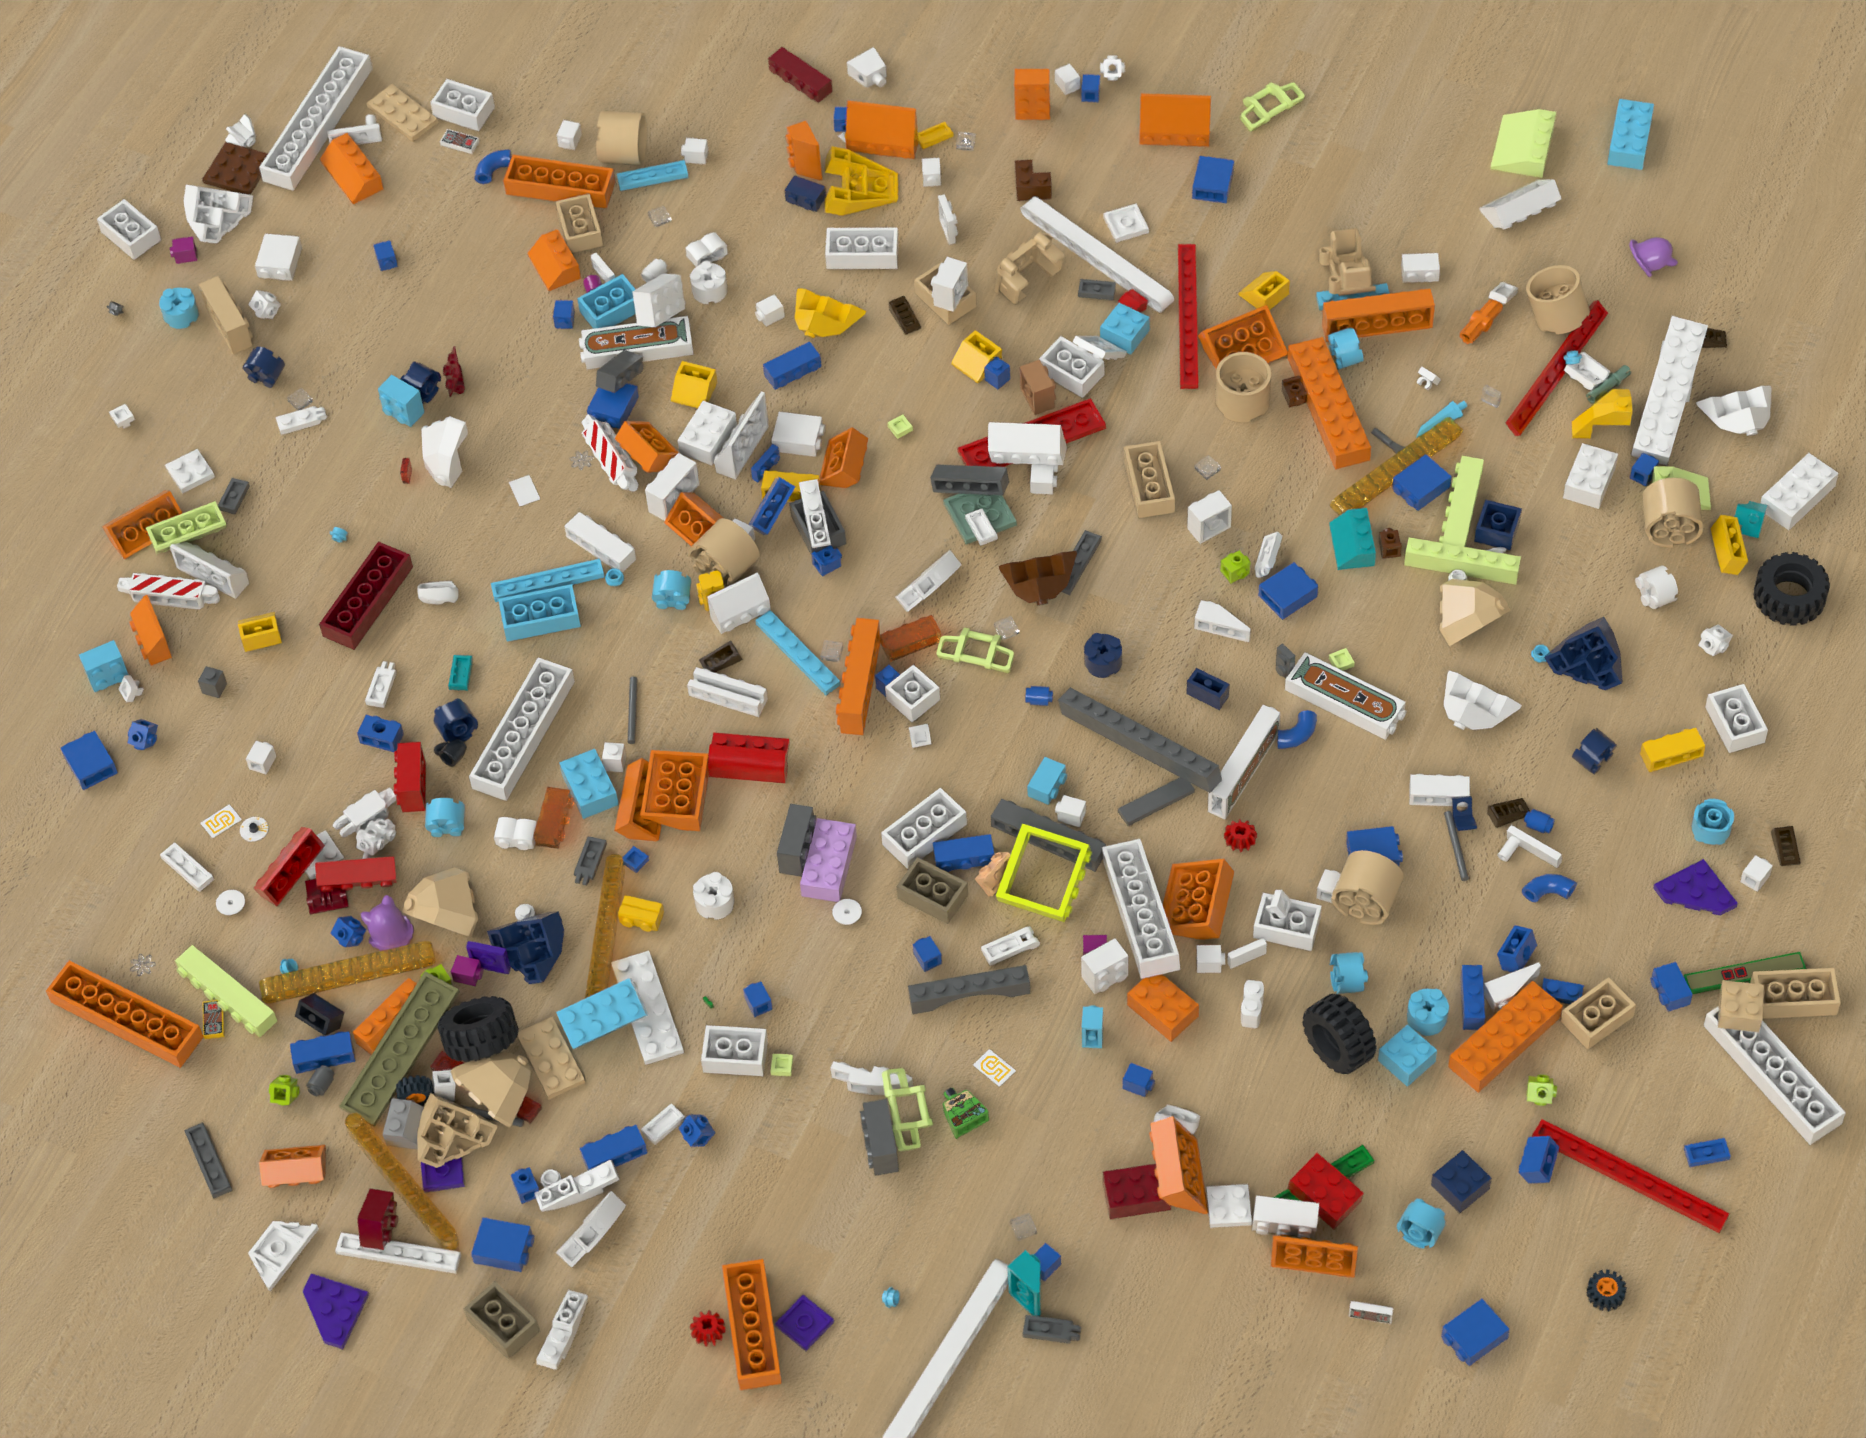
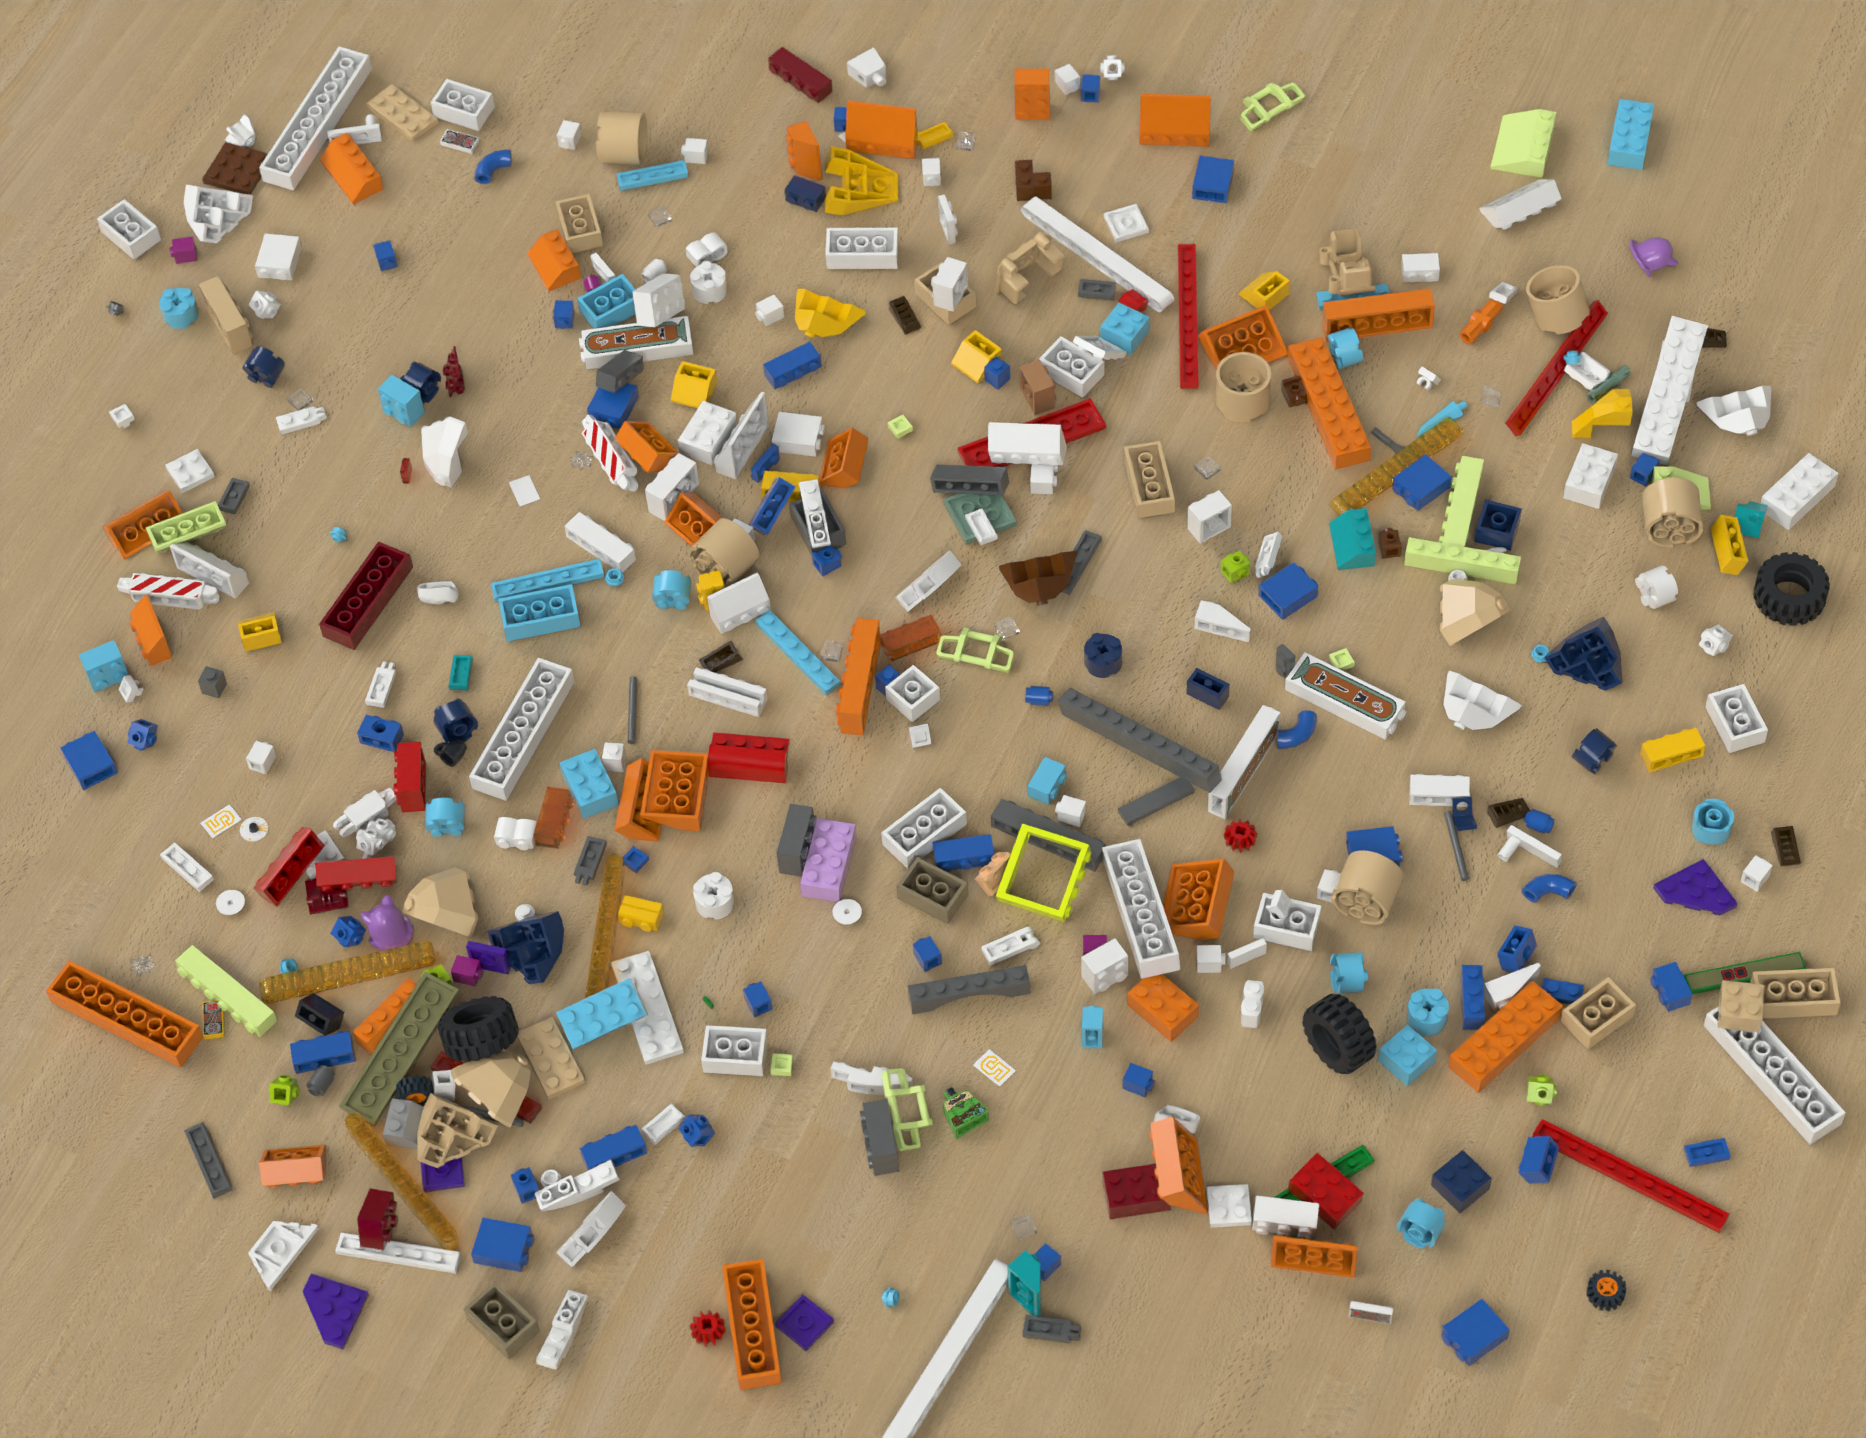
(558, 180): orange brick -> none

